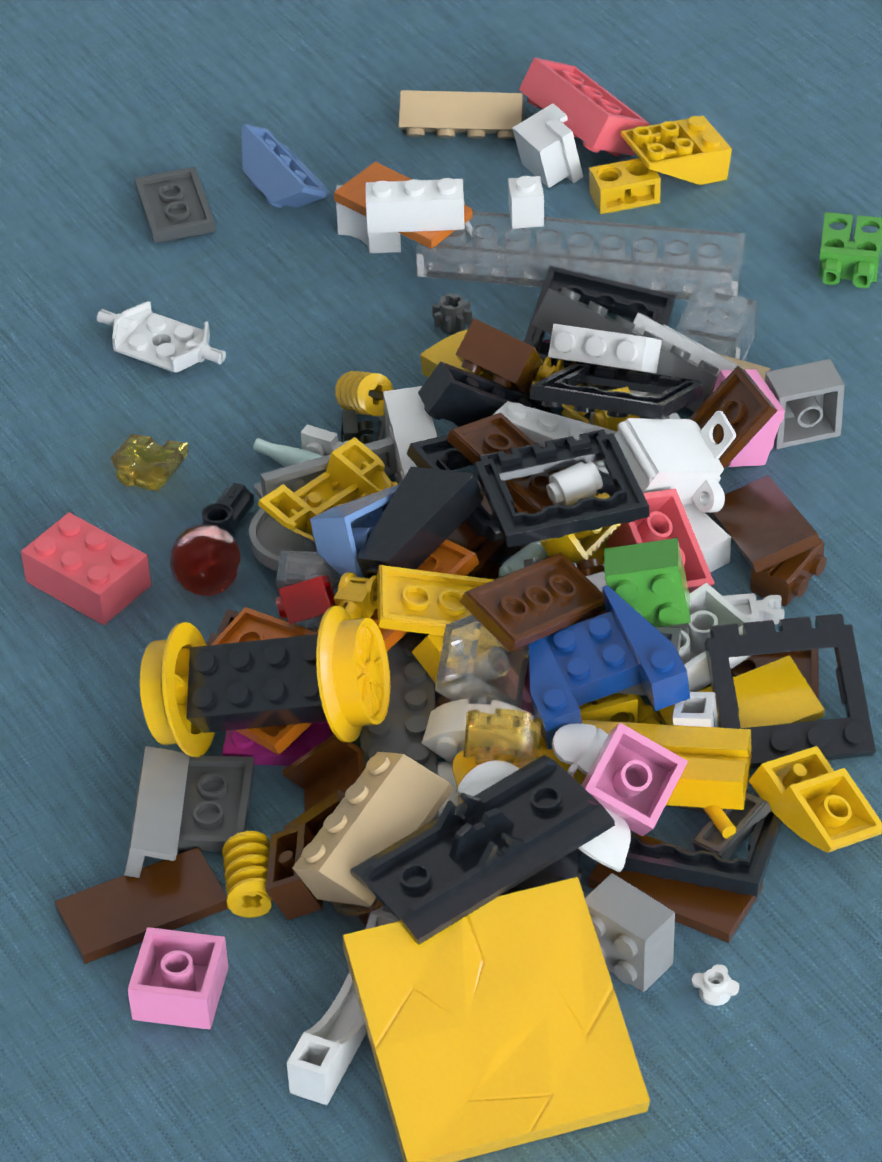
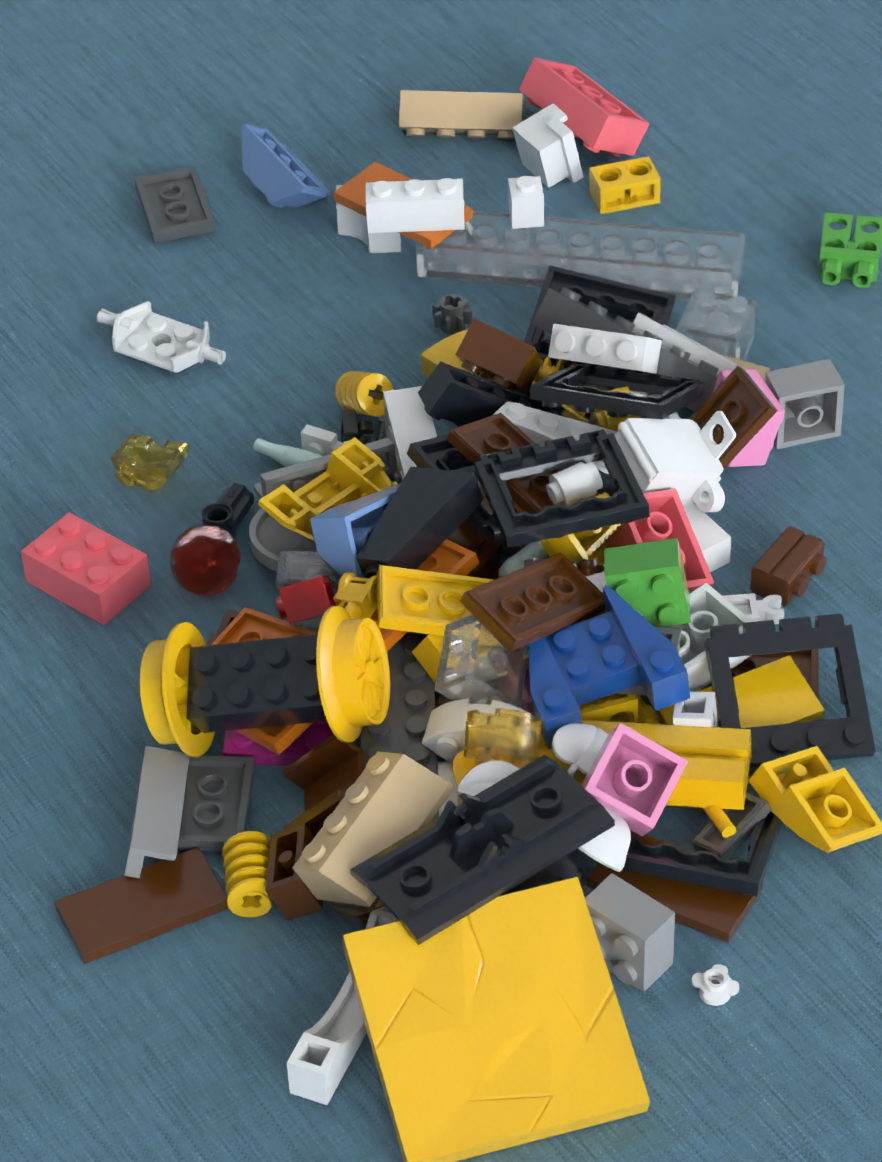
(178, 978): bright pink brick -> none
(682, 149): yellow slope -> none
(764, 524): reddish brown tile -> none

